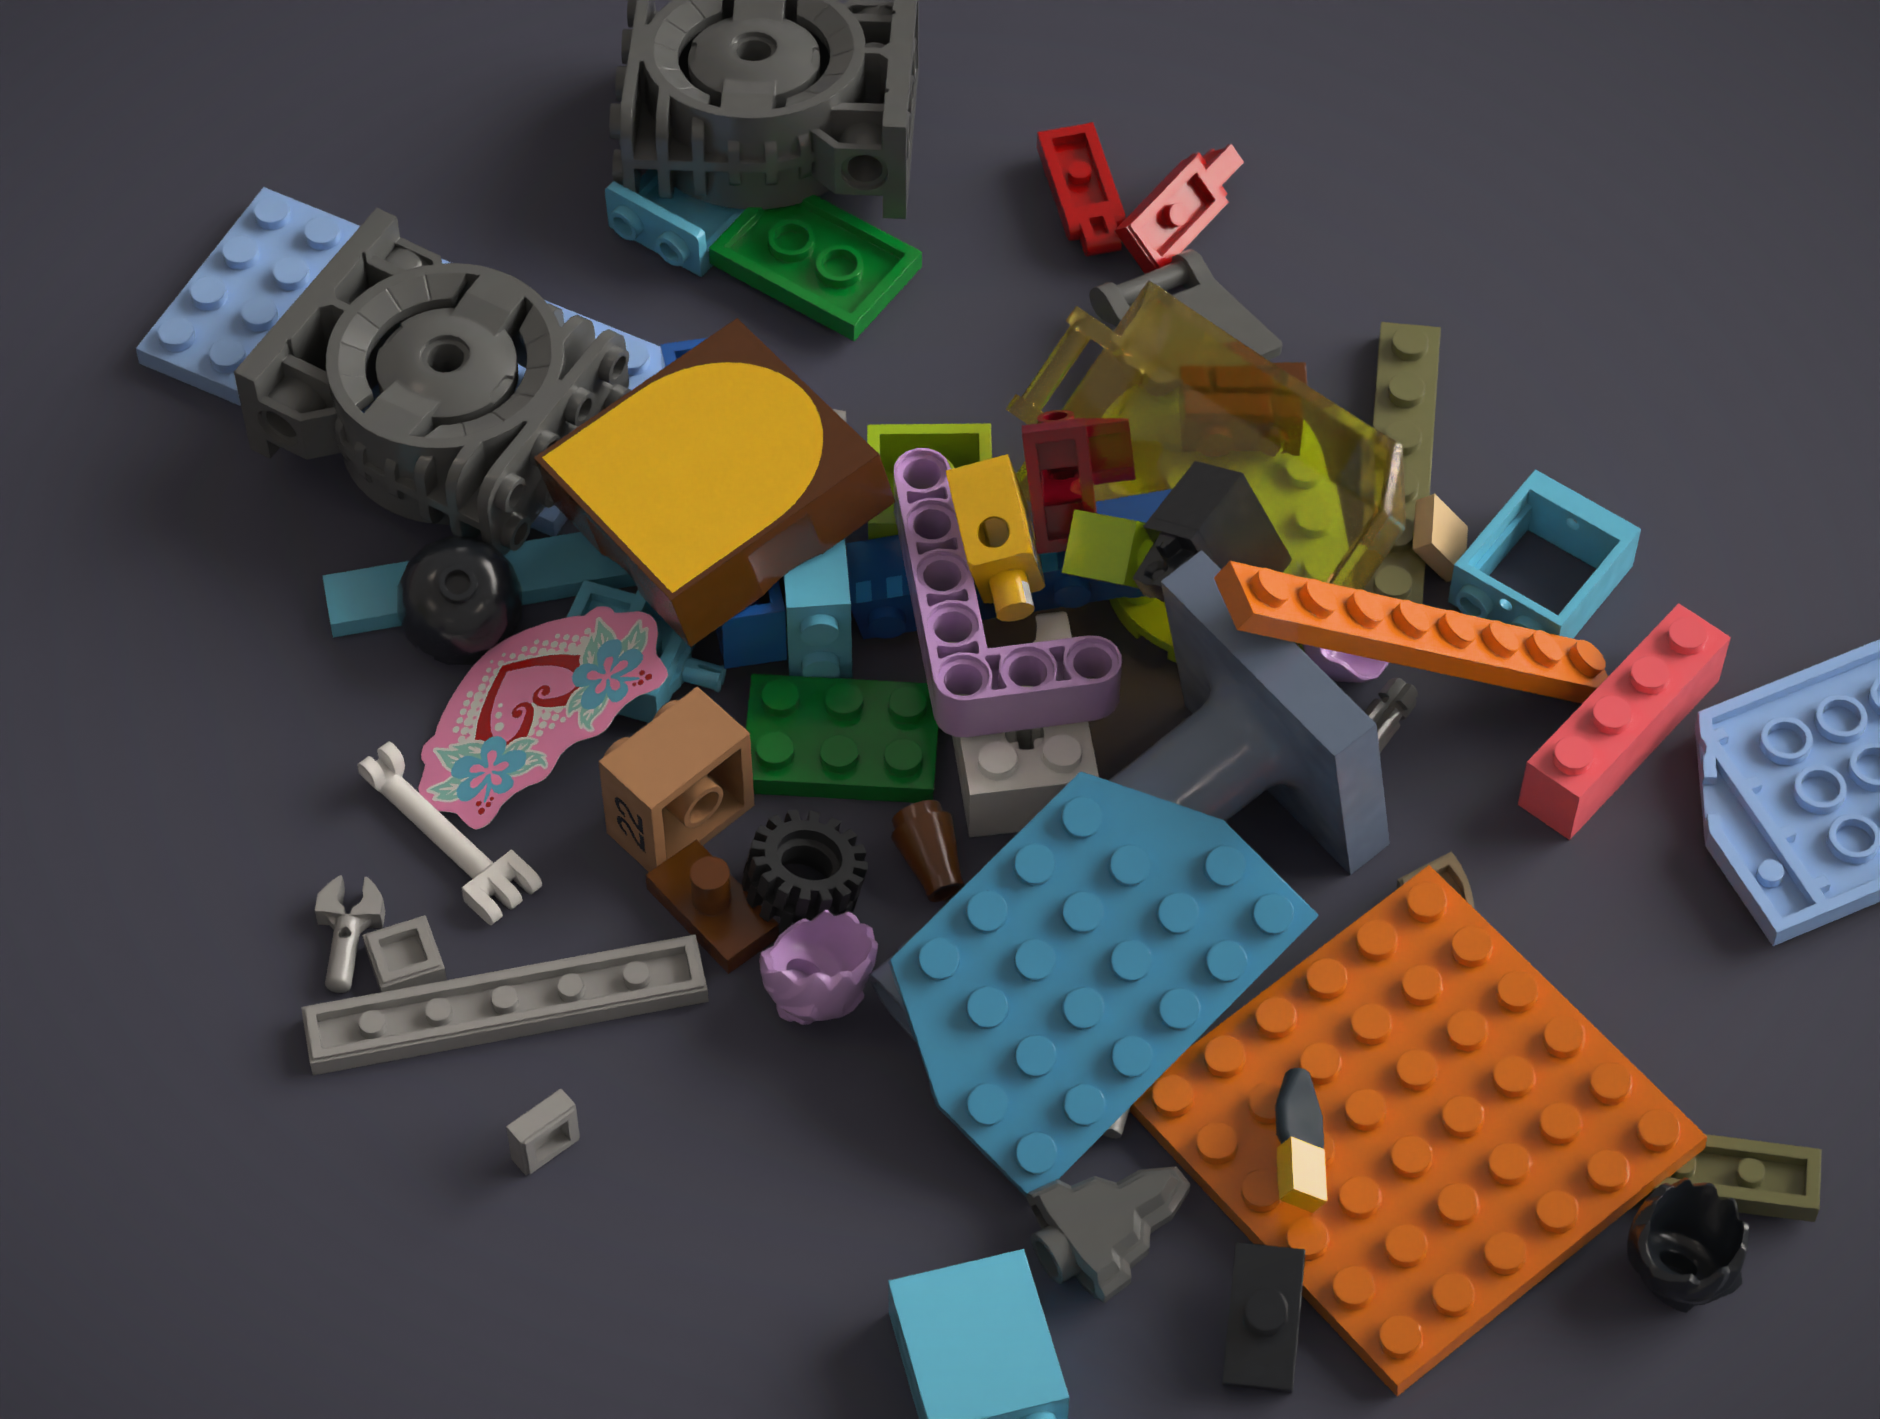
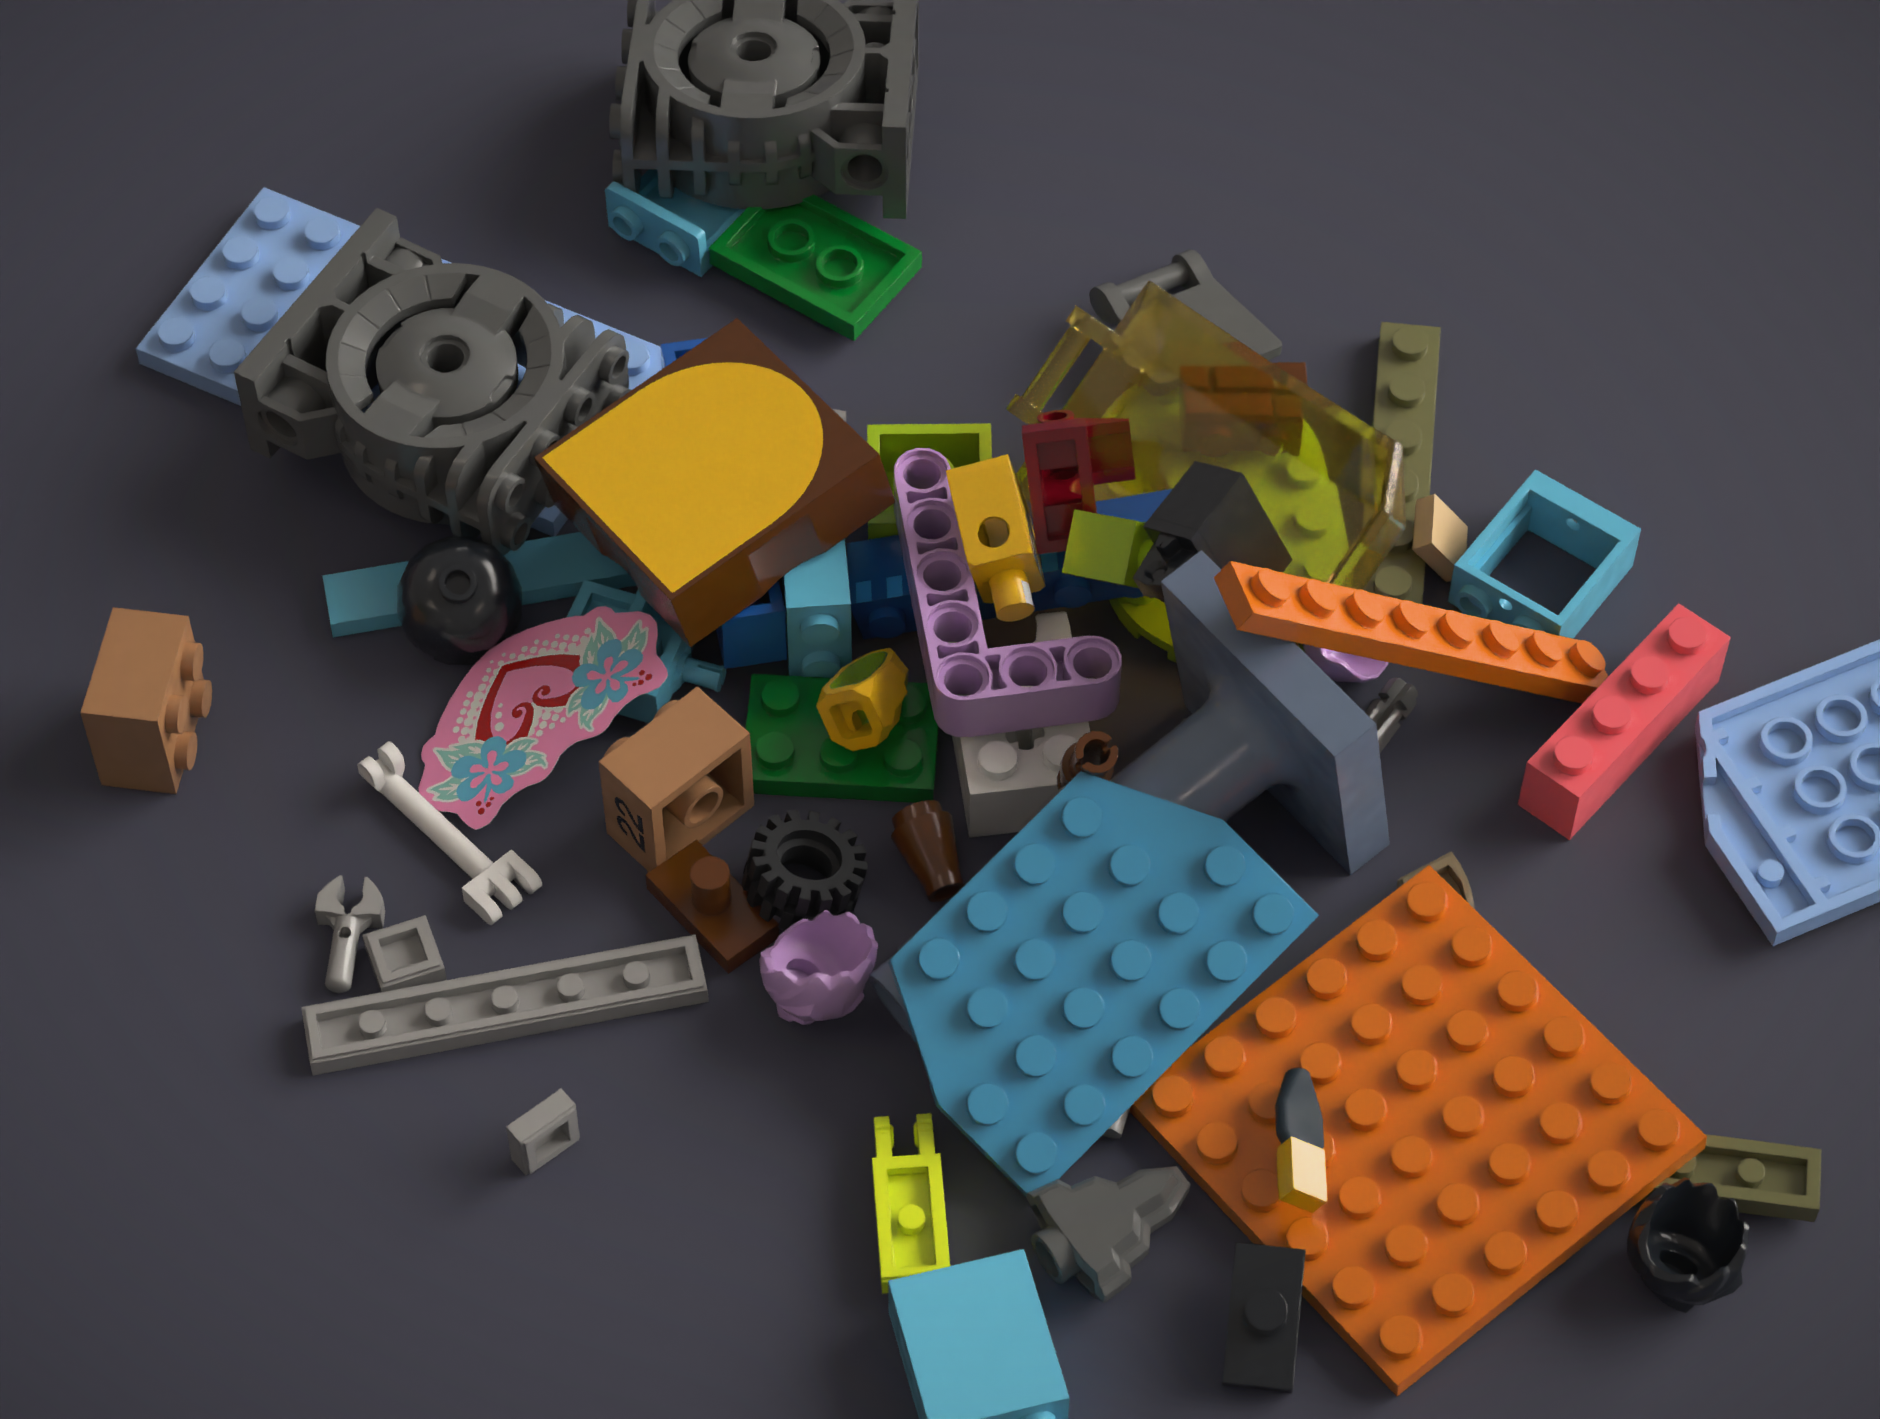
(146, 701): none -> medium nougat brick
(864, 700): none -> yellow rock
(909, 1203): none -> neon yellow hinge
(1082, 187): red hinge -> none
(1089, 756): none -> reddish brown pin
(1178, 208): hinge -> none

